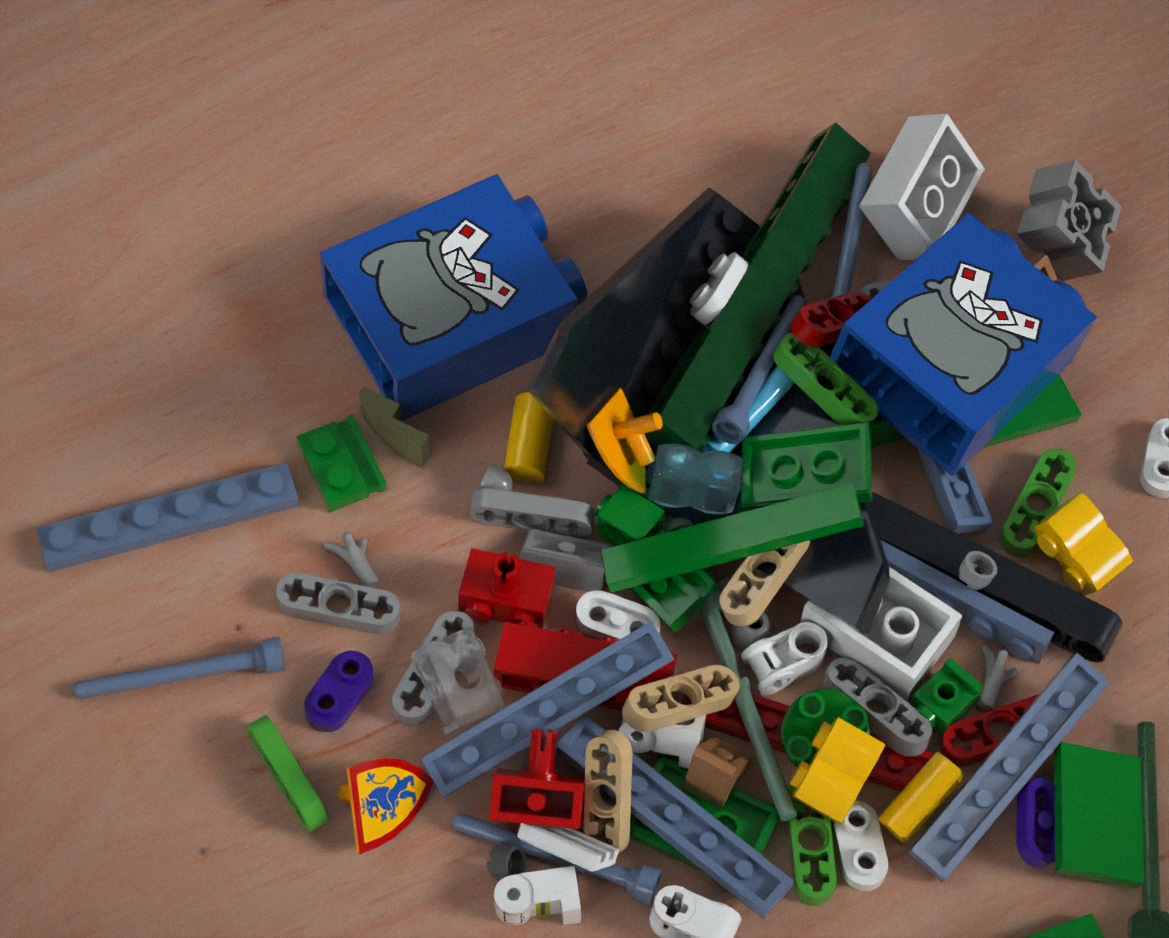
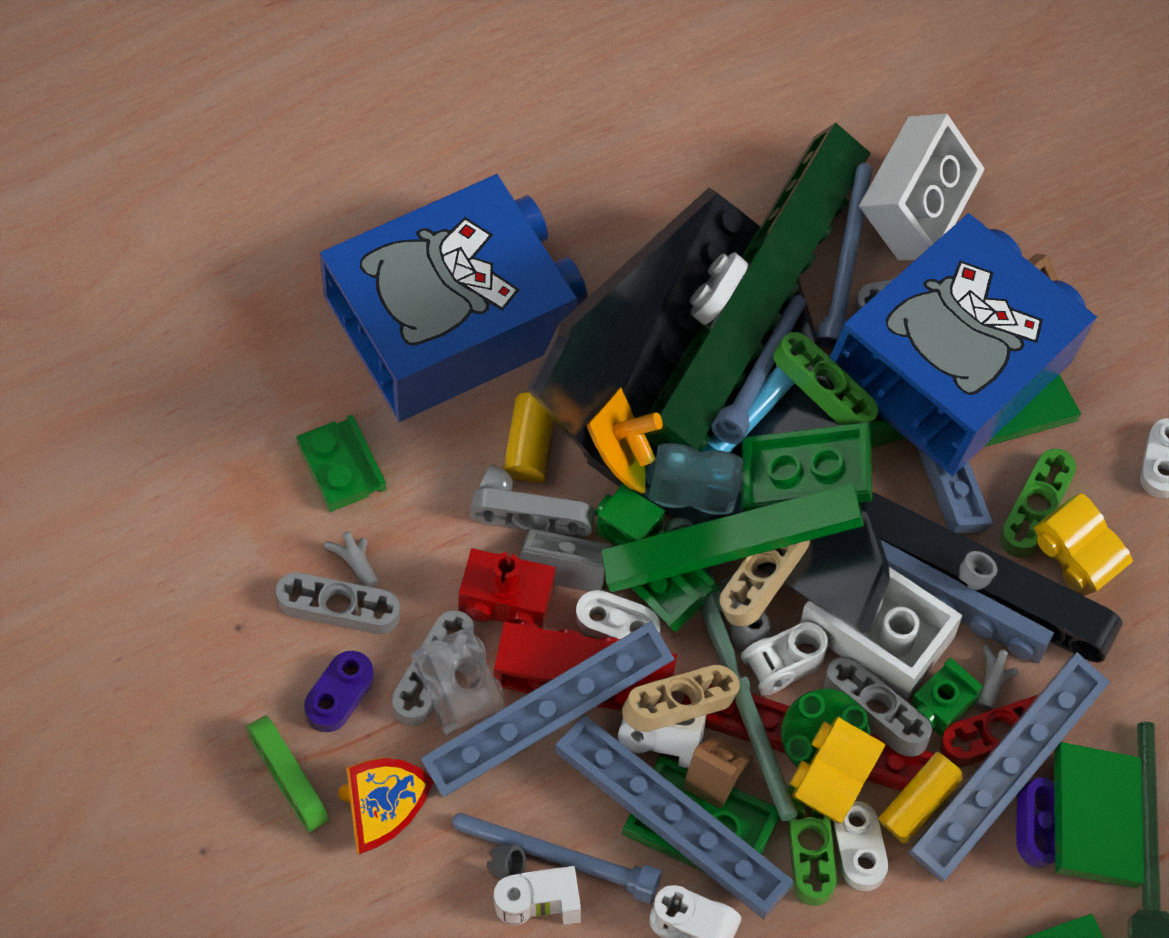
(167, 517): sand blue plate -> none
(264, 656): sand blue piece -> none
(385, 420): olive slope -> none
(538, 792): red brick -> none
(569, 845): white tile -> none
(618, 779): tan beam -> none
(823, 320): red beam -> none
(1069, 220): light grey brick -> none

